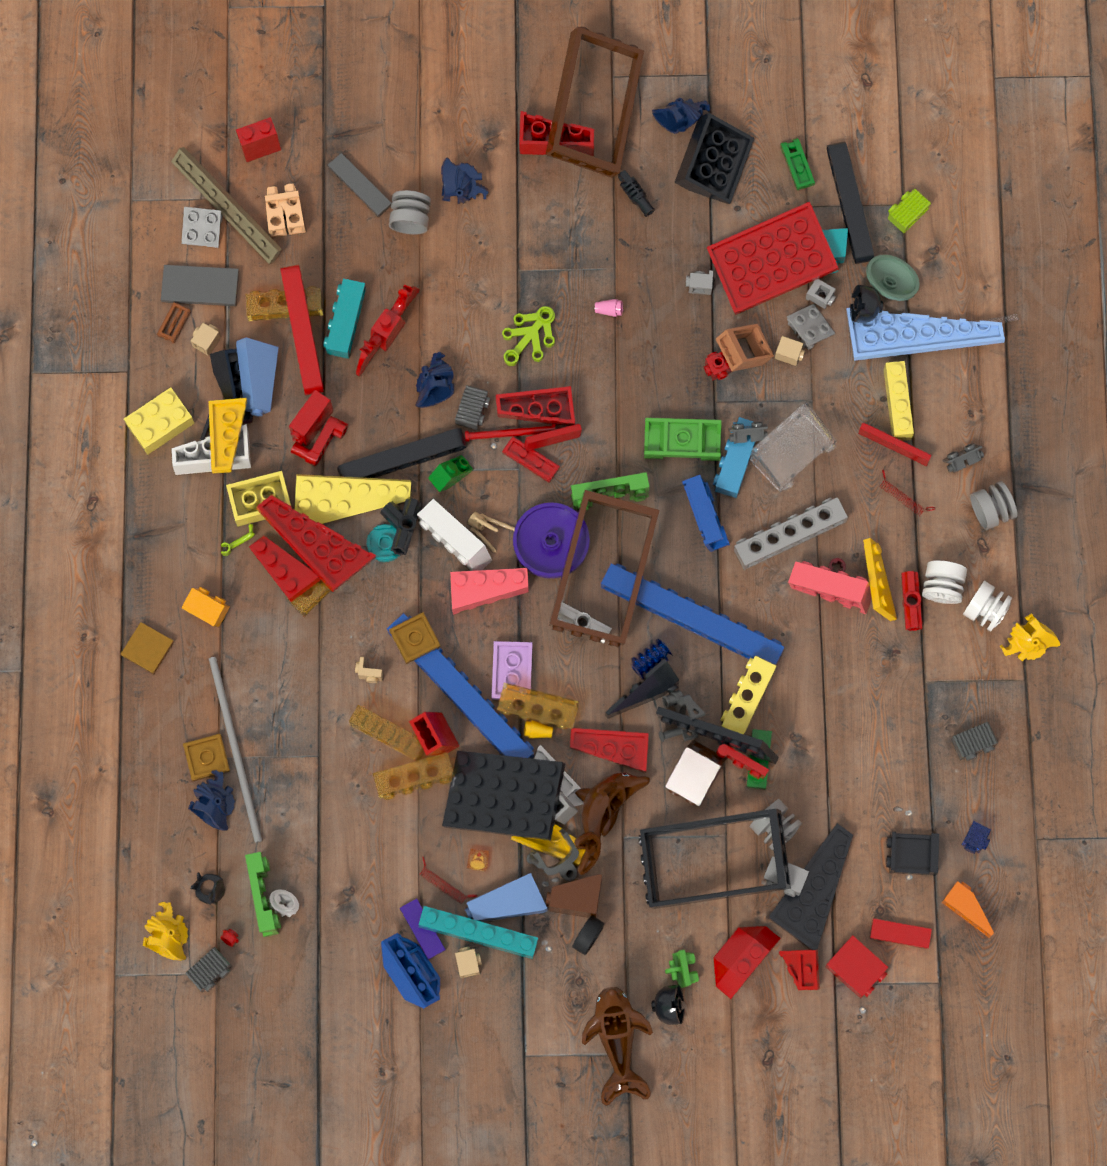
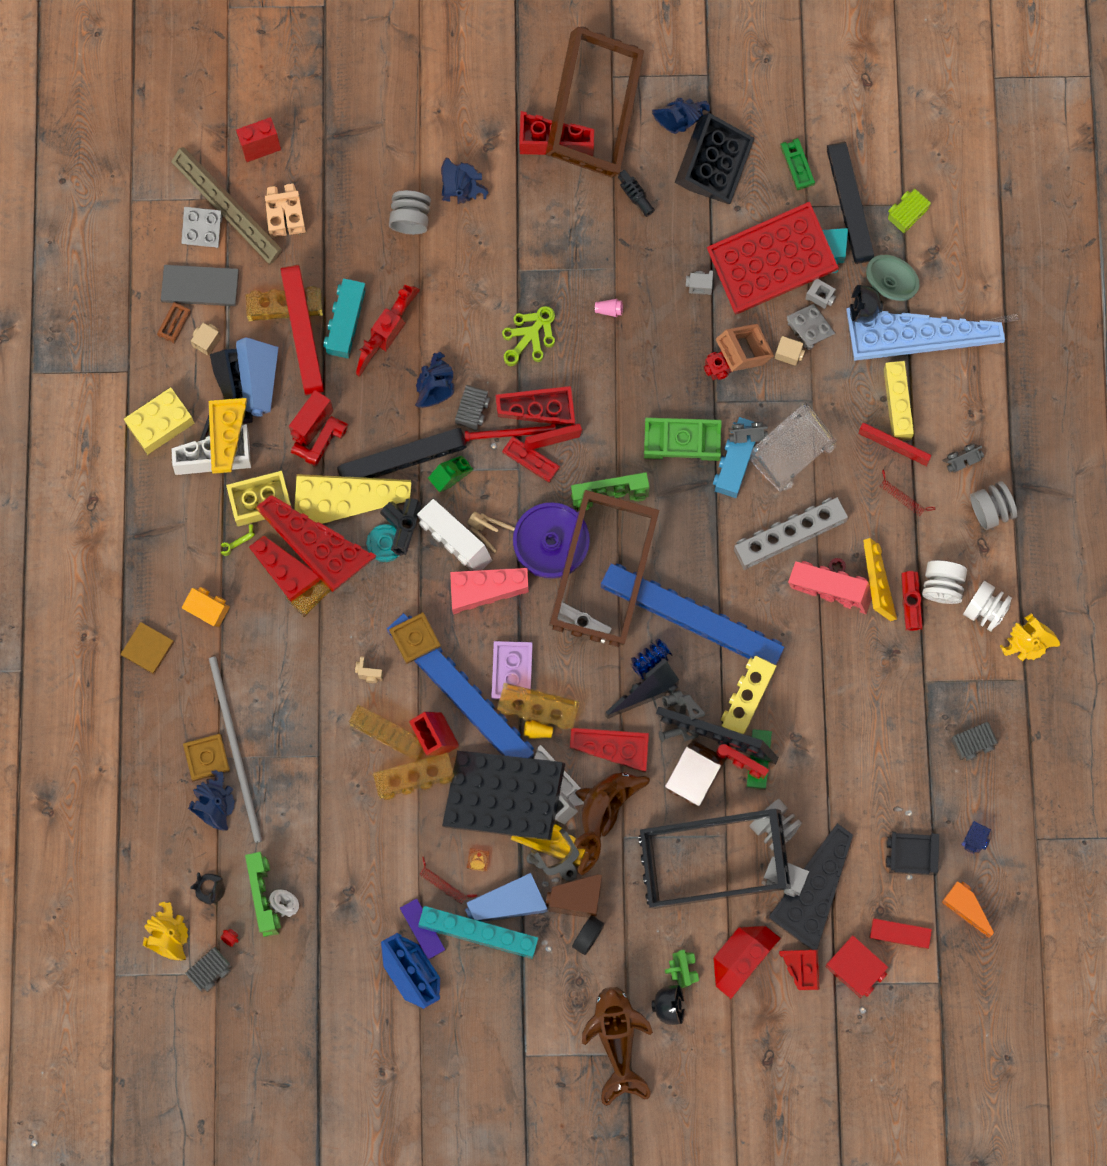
(359, 185): dark grey tile -> none
(468, 962): tan brick -> none
(705, 513): blue piece -> none

